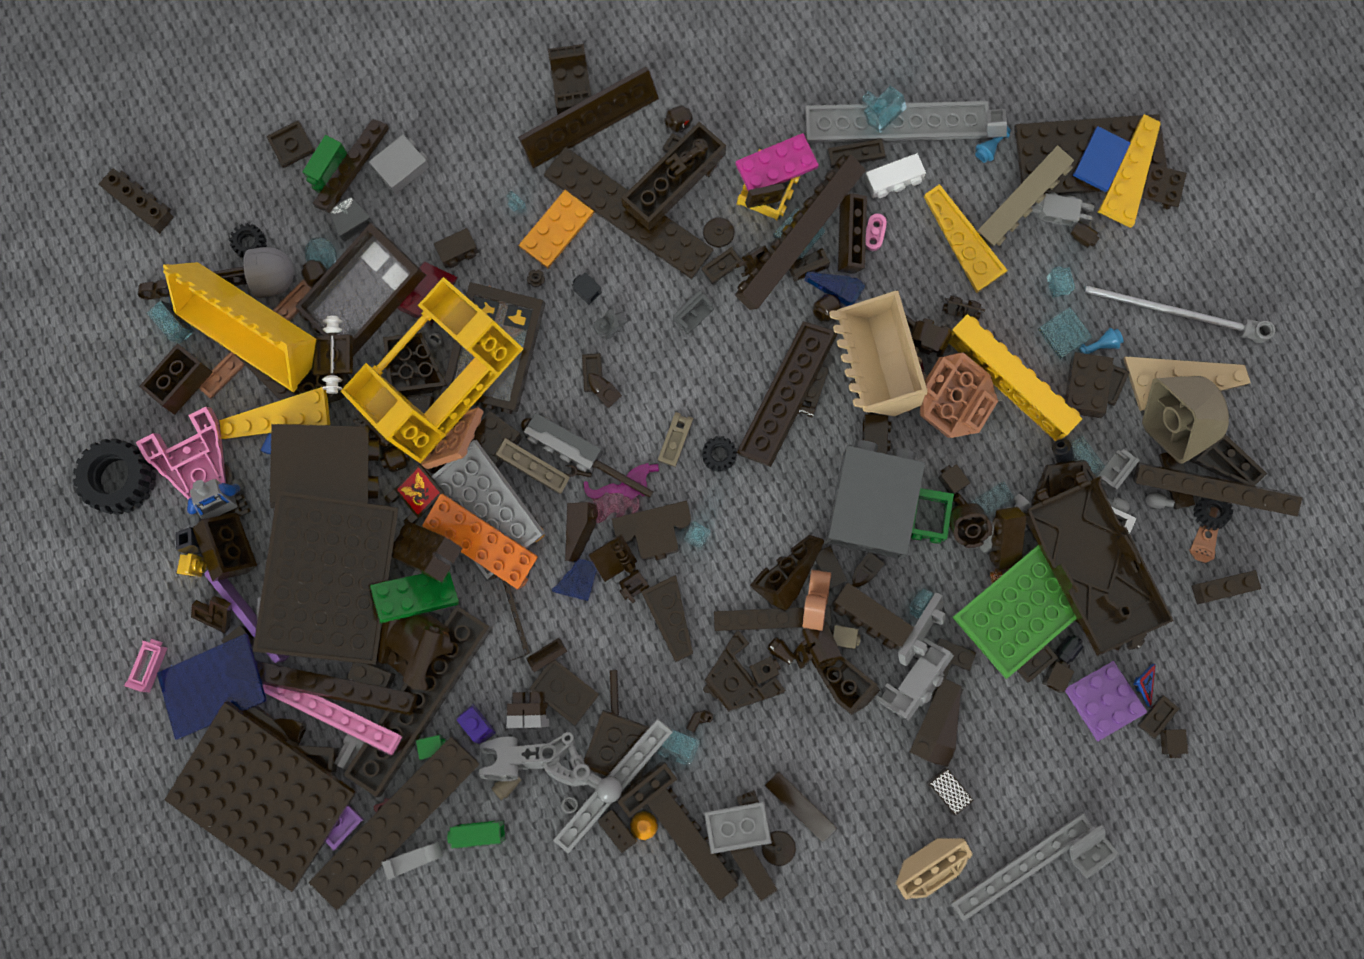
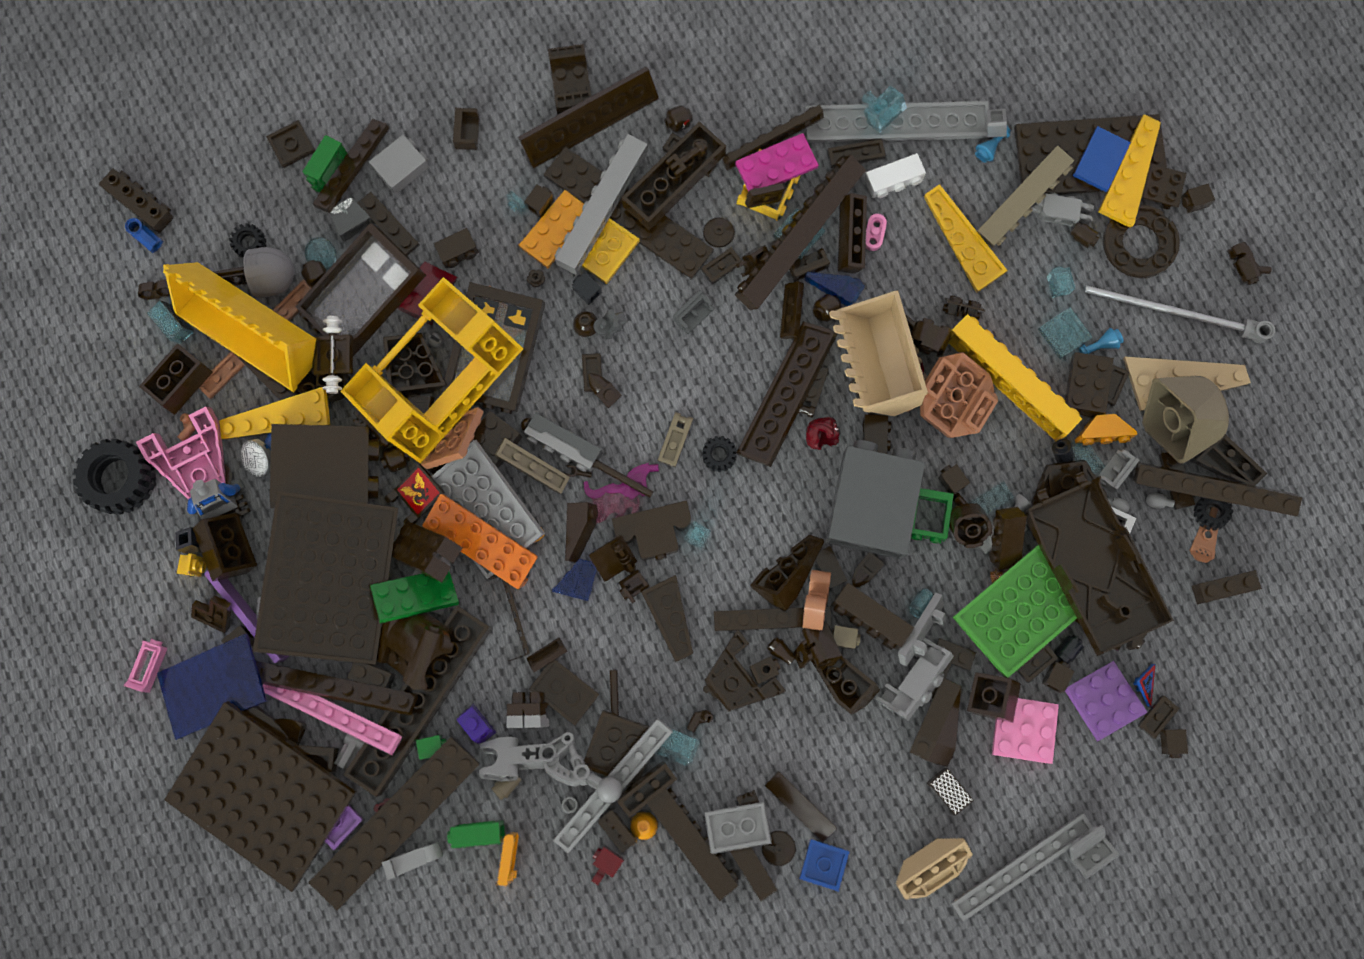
(143, 235): none -> blue piece
(188, 427): none -> nougat arm
(256, 457): none -> tile
(388, 223): none -> dark brown plate
(466, 128): none -> dark brown panel
(508, 858): none -> light orange container
(539, 200): none -> dark brown brick
(584, 323): none -> dark brown brick
(601, 204): none -> light grey brick
(607, 862): none -> dark red brick
(610, 251): none -> yellow plate
(775, 136): none -> dark brown plate
(791, 310): none -> dark brown plate
(822, 432): none -> dark red hair
(824, 865): none -> blue plate
(994, 697): none -> dark brown brick
(1030, 734): none -> bright pink plate
(1106, 429): none -> light orange slope
(1143, 268): none -> dark brown plate
(1197, 198): none -> dark brown brick
(1246, 265): none -> dark brown piece

